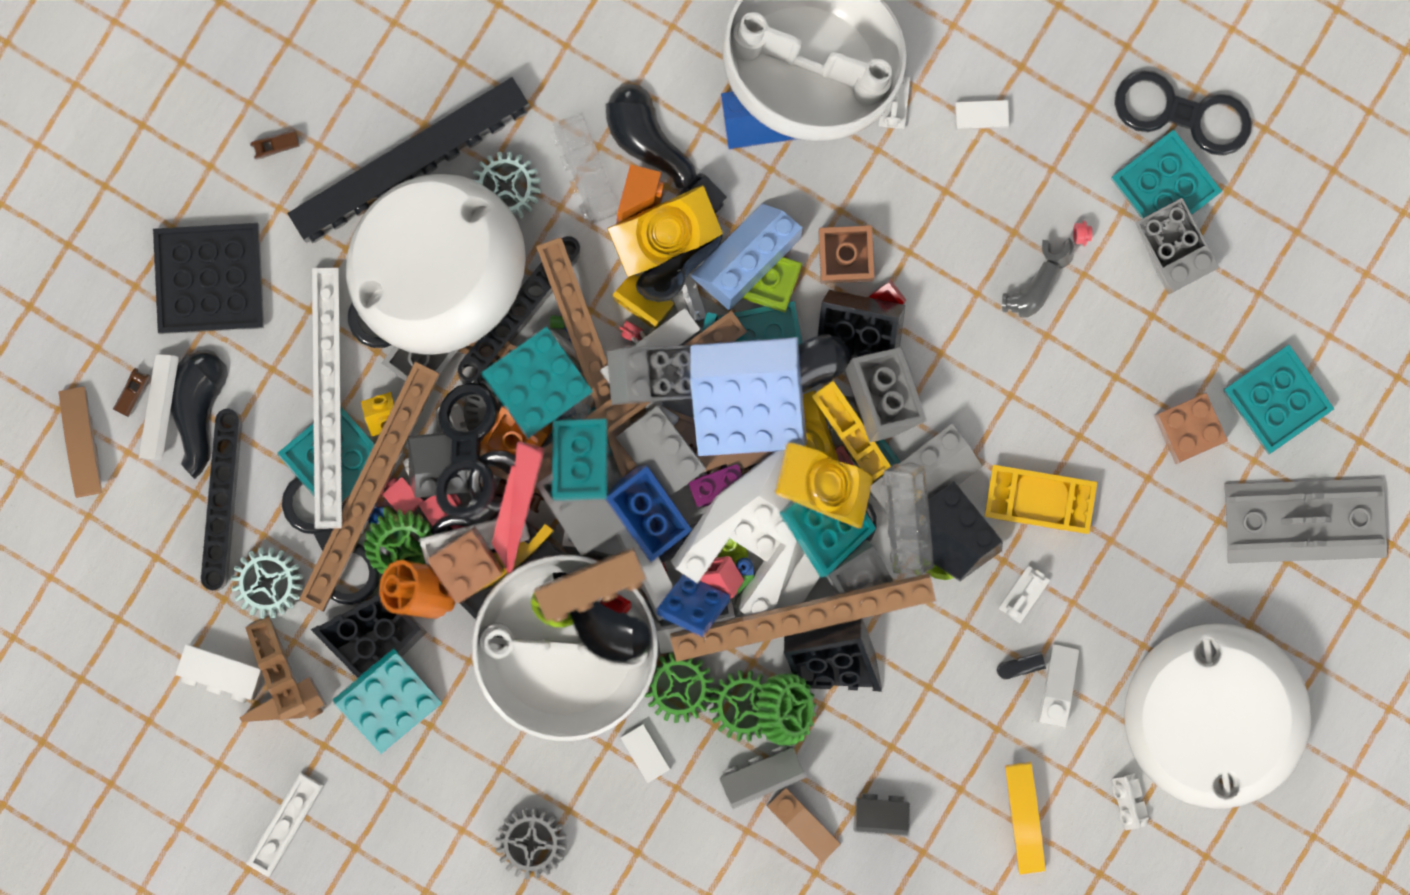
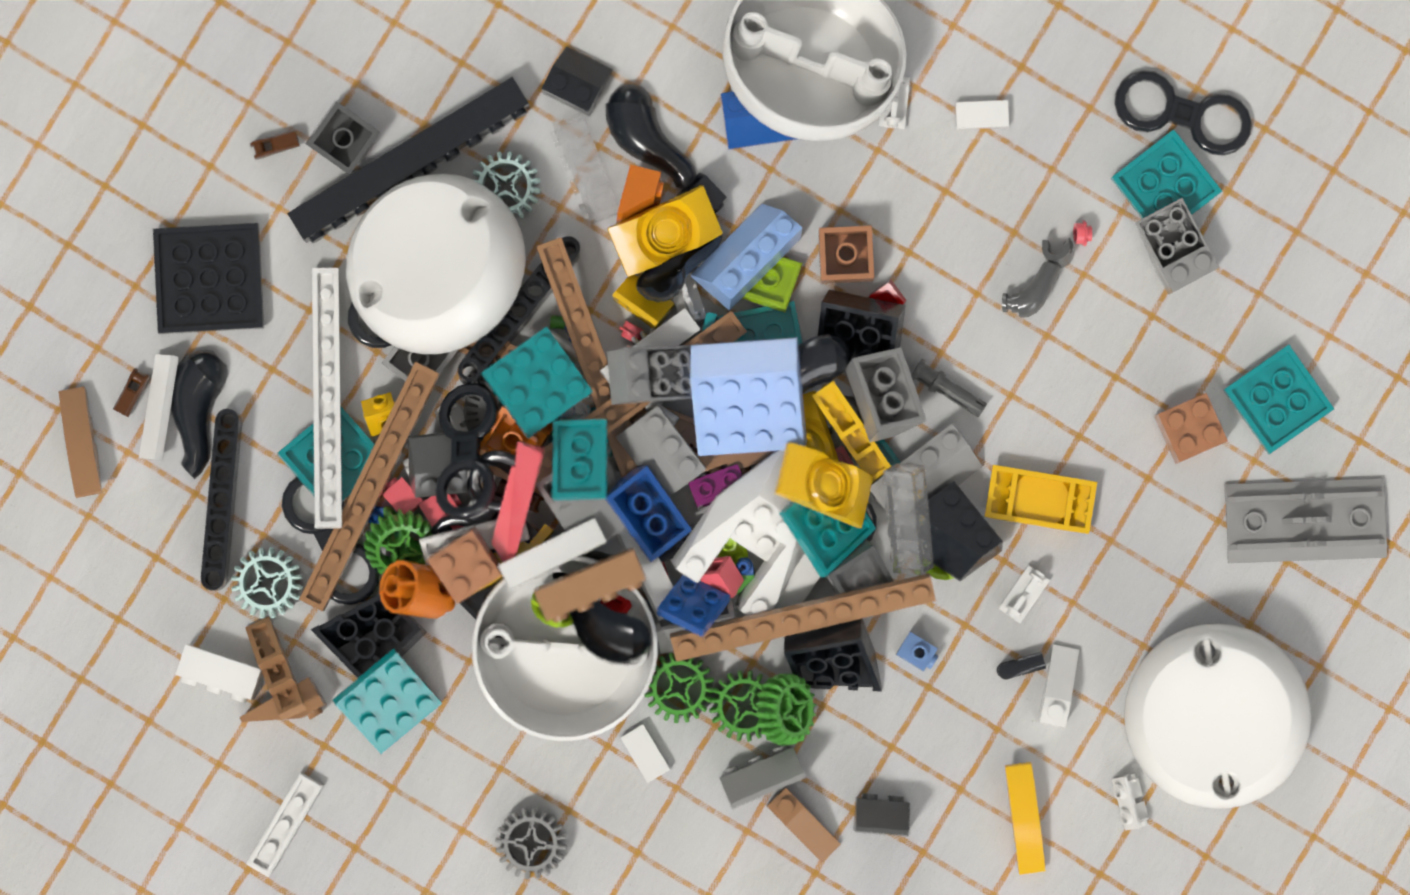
(342, 137): none -> dark grey slope
(552, 554): none -> white tile
(576, 81): none -> black slope
(917, 652): none -> medium blue brick
(937, 382): none -> dark grey pin

